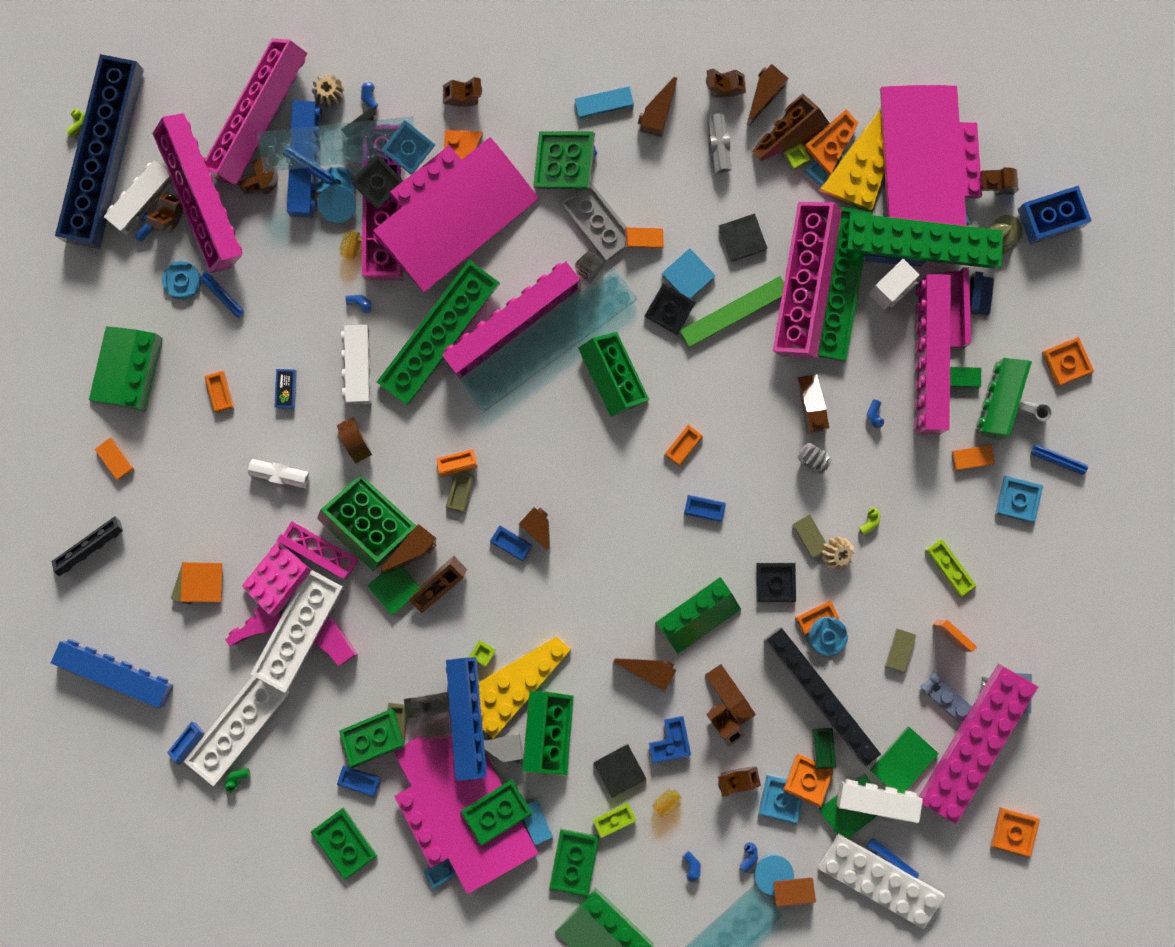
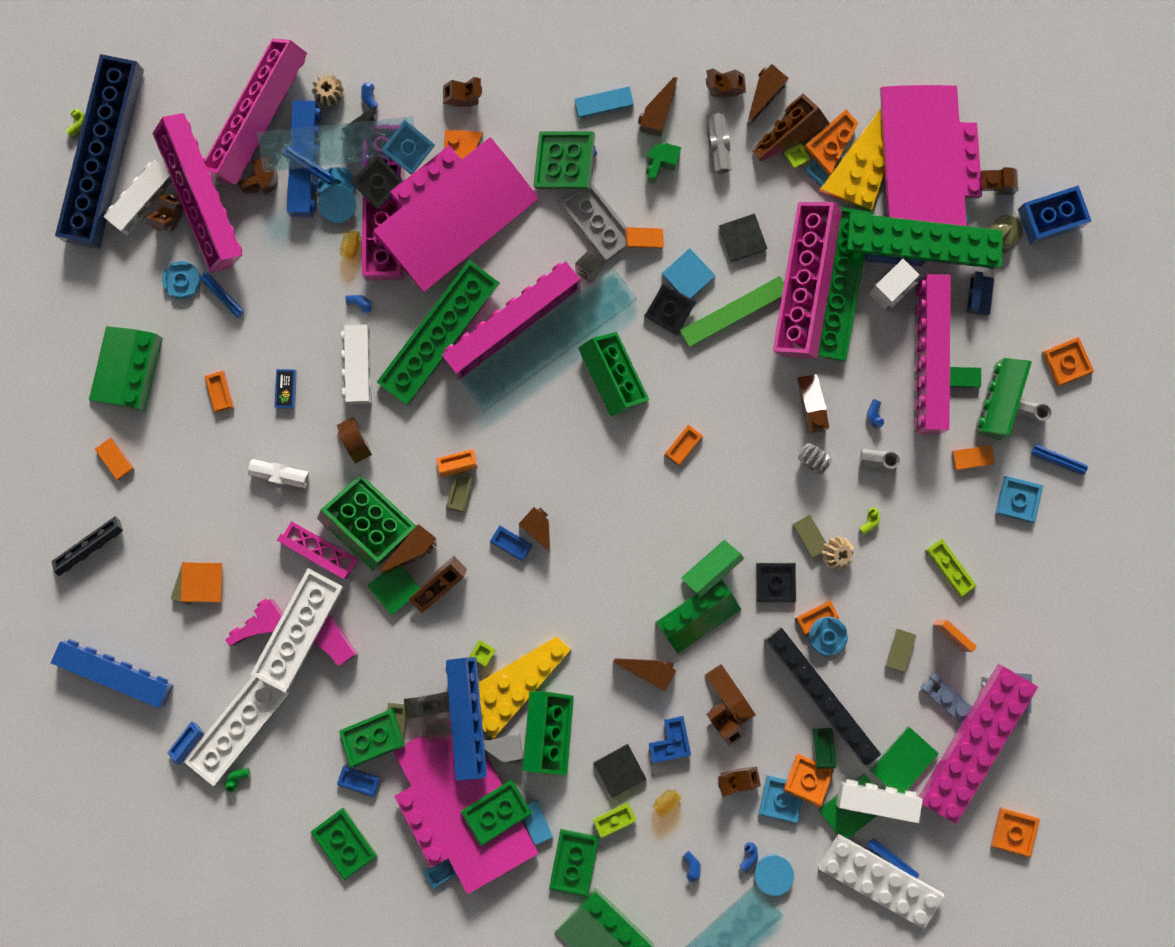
(145, 230): blue arm -> none
(276, 578): dark pink plate -> none
(664, 156): none -> green brick
(704, 508): blue tile -> none
(712, 568): none -> green tile
(794, 891): dark orange panel -> none
(877, 459): none -> light grey piece
(960, 309): dark pink fence -> none

